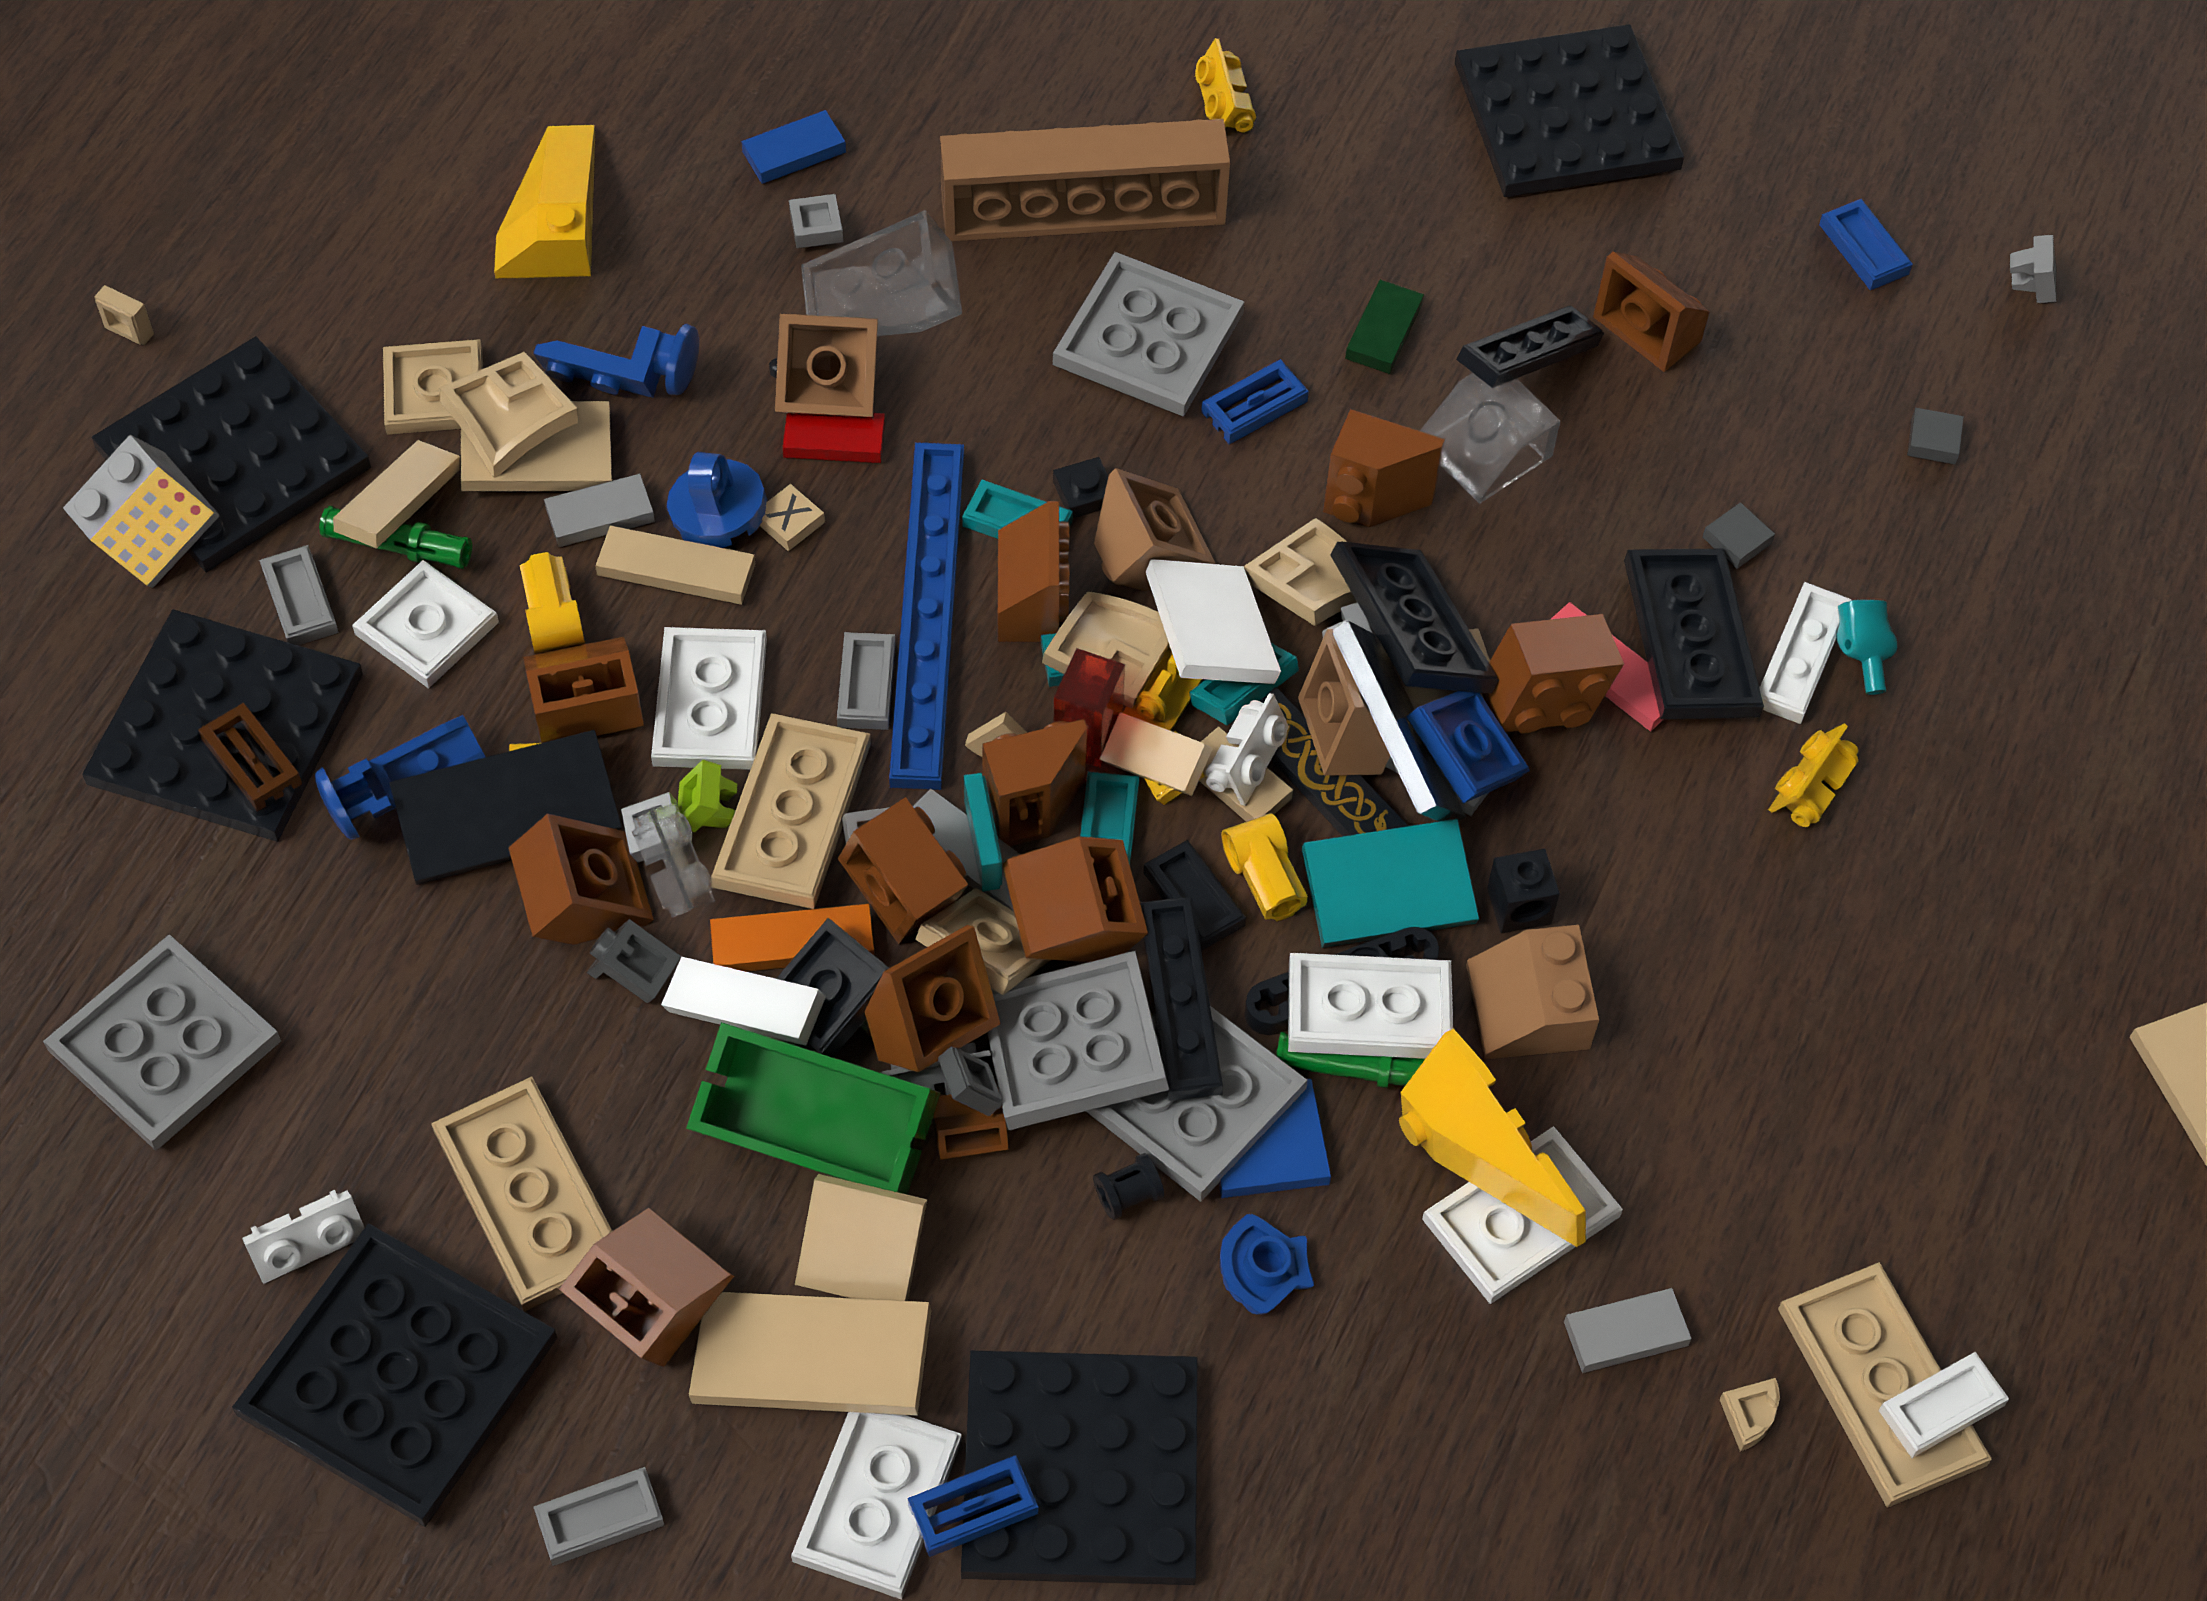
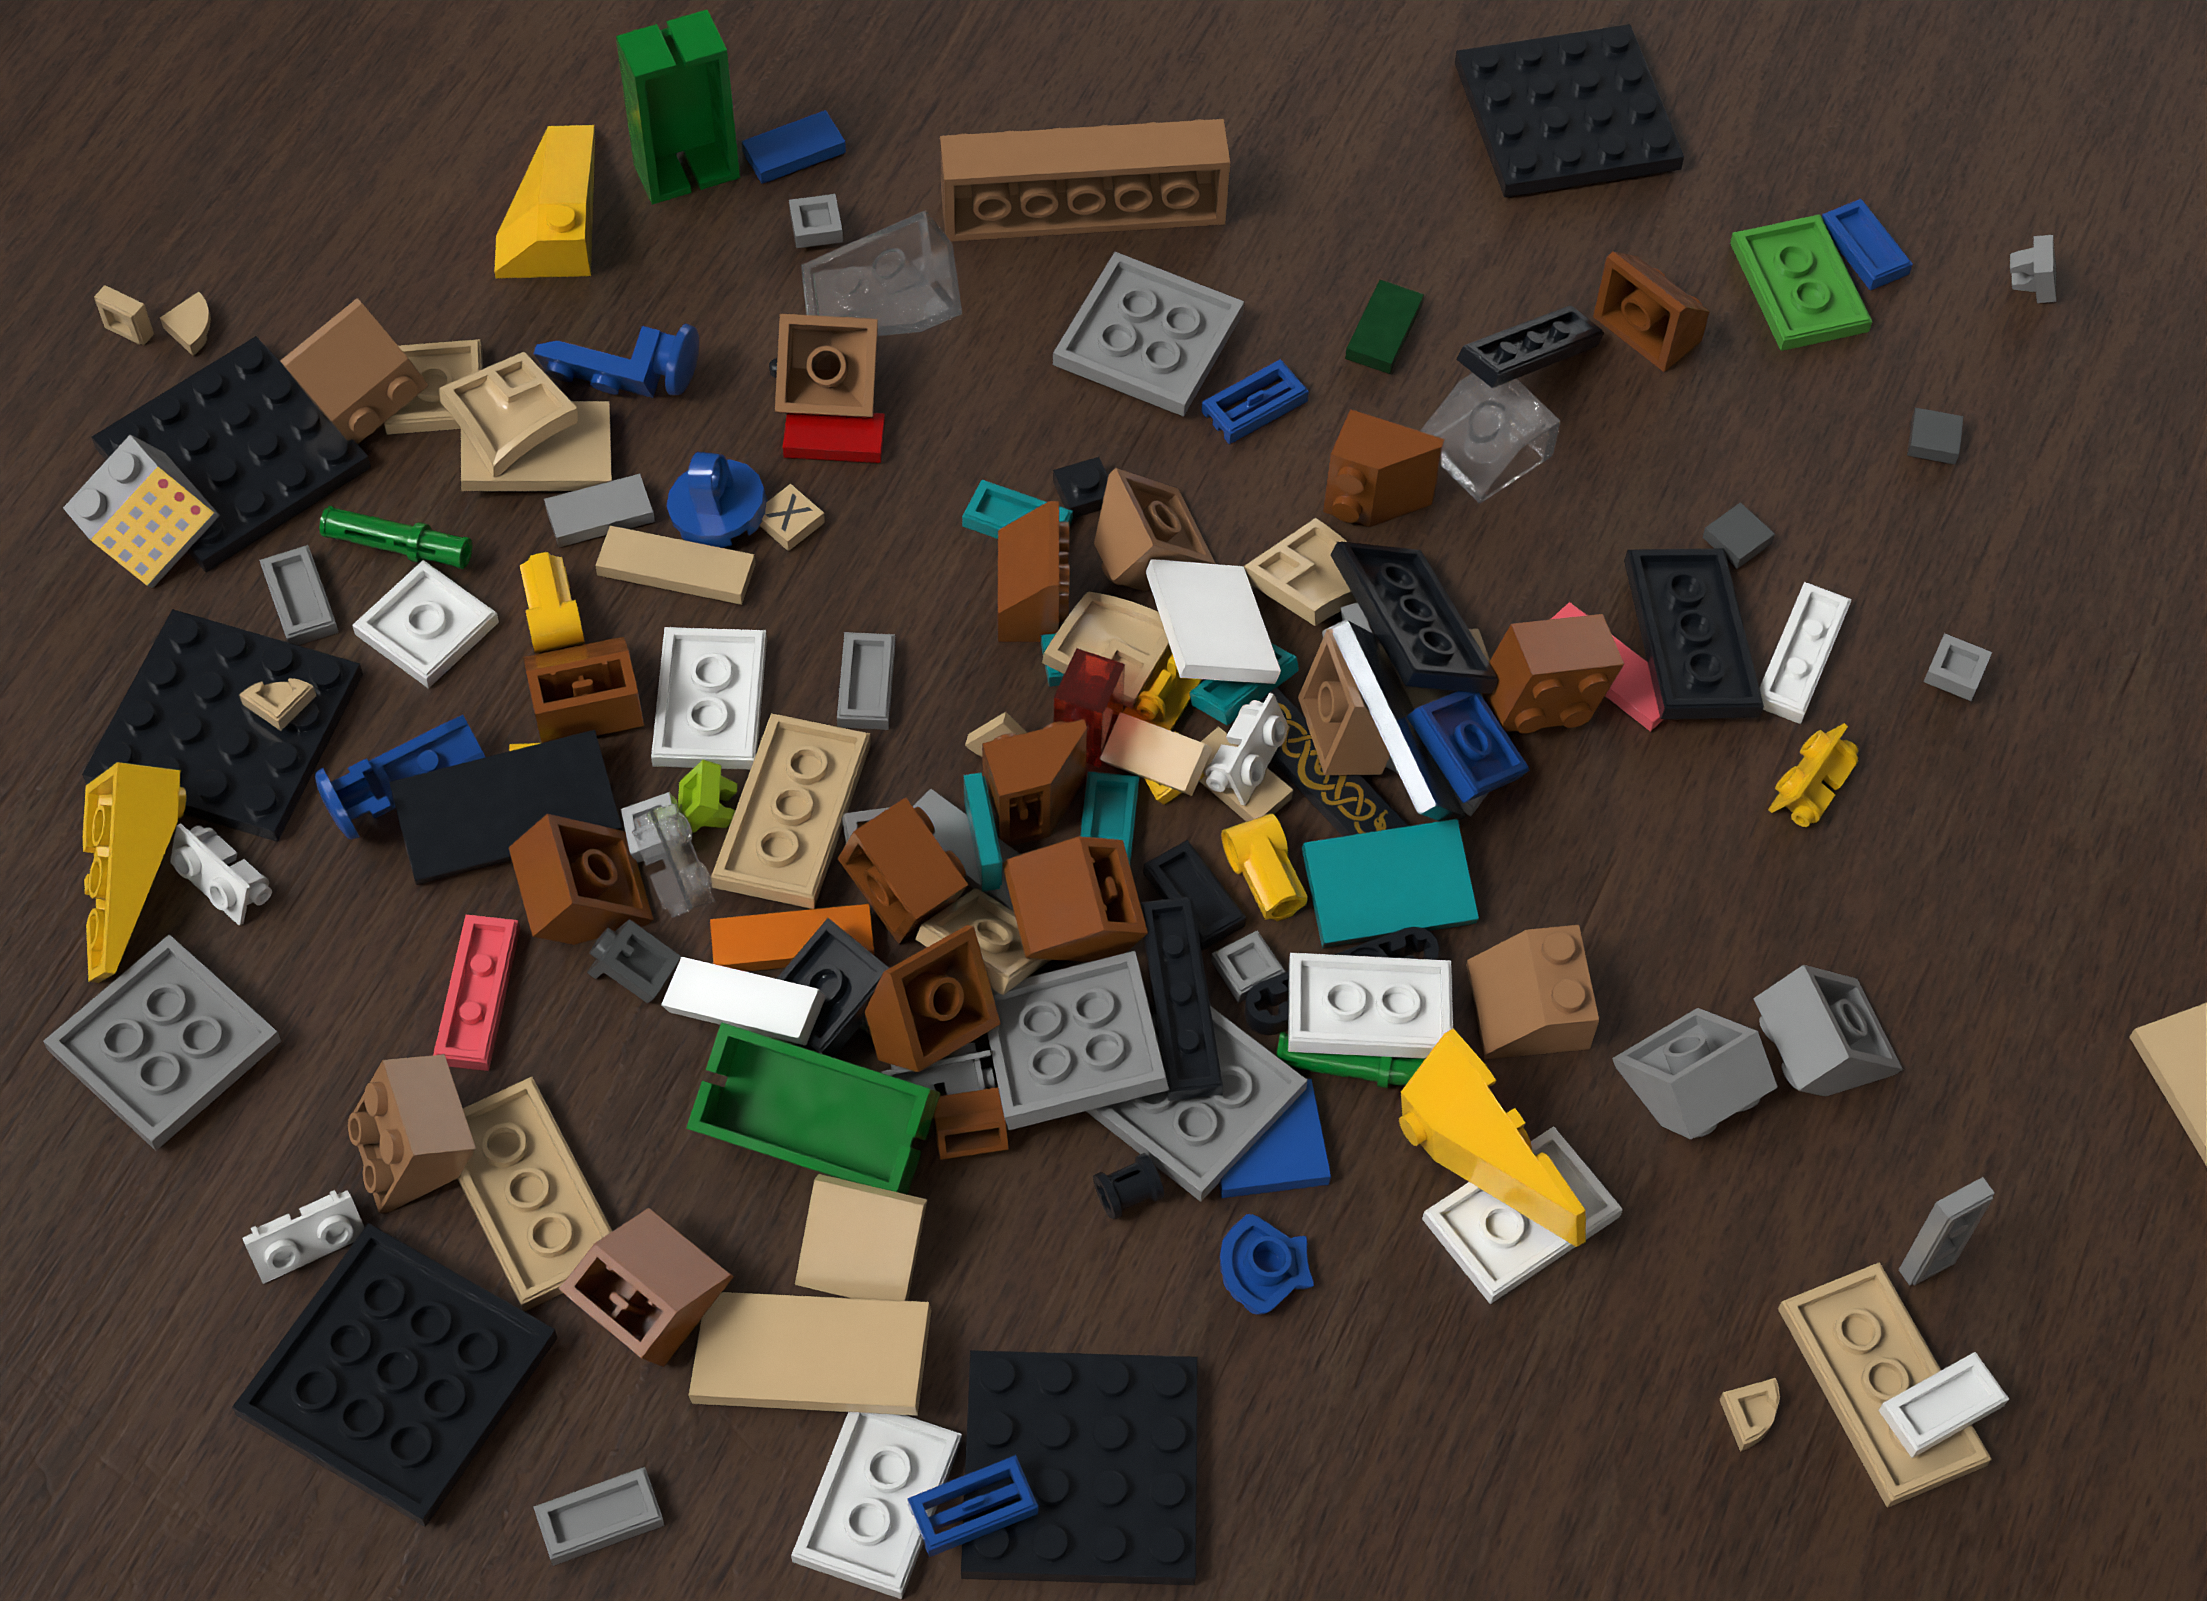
(128, 829): none -> yellow wedge
(189, 323): none -> tan tile
(204, 860): none -> white hinge
(271, 786): reddish brown tile -> none
(278, 701): none -> tan tile
(354, 372): none -> medium nougat slope
(396, 494): tan tile -> none
(410, 1130): none -> medium nougat slope
(477, 991): none -> coral tile
(677, 103): none -> green piece
(927, 617): blue tile -> none
(970, 1081): dark grey tile -> none
(1223, 88): yellow hinge -> none
(1246, 964): none -> light grey tile
(1523, 891): black brick -> none
(1627, 1330): light grey tile -> none
(1697, 1072): none -> light grey slope
(1800, 282): none -> bright green tile
(1825, 1032): none -> light grey slope
(1867, 637): teal piece -> none
(1946, 1231): none -> light grey tile
(1957, 667): none -> light grey plate

